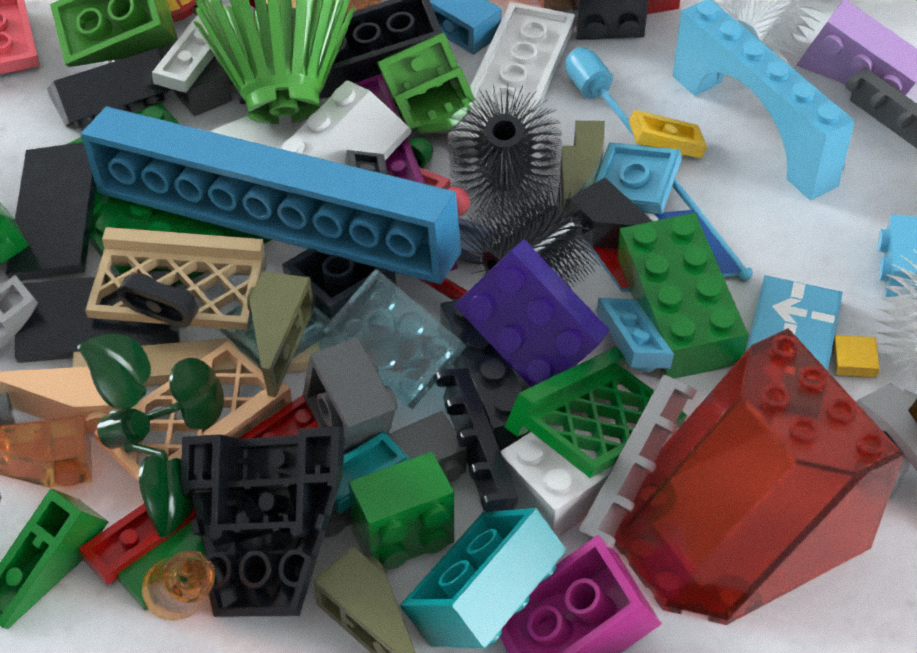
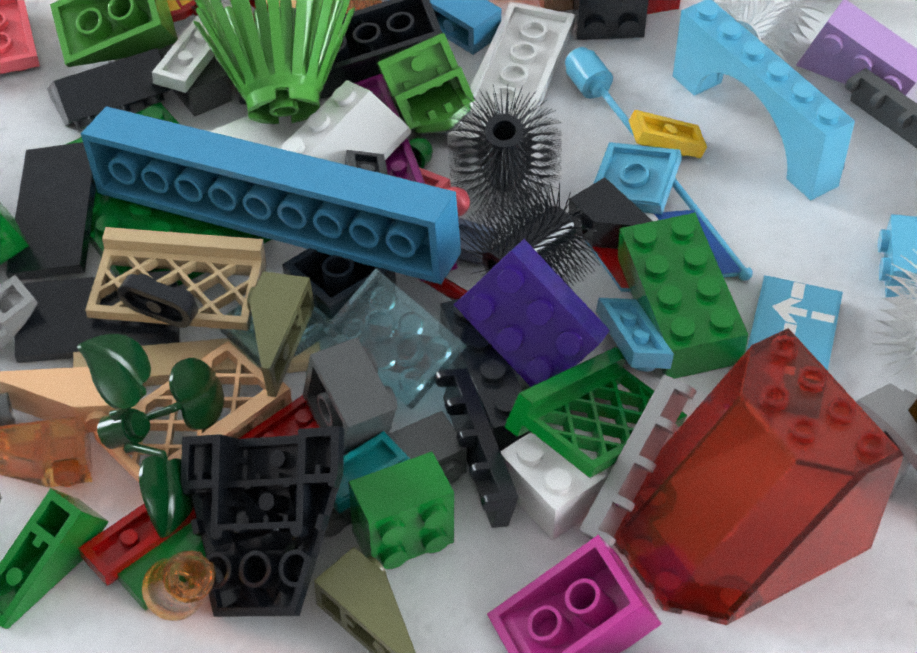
(484, 579): teal brick -> none
(582, 160): olive slope -> none
(855, 356): yellow tile -> none

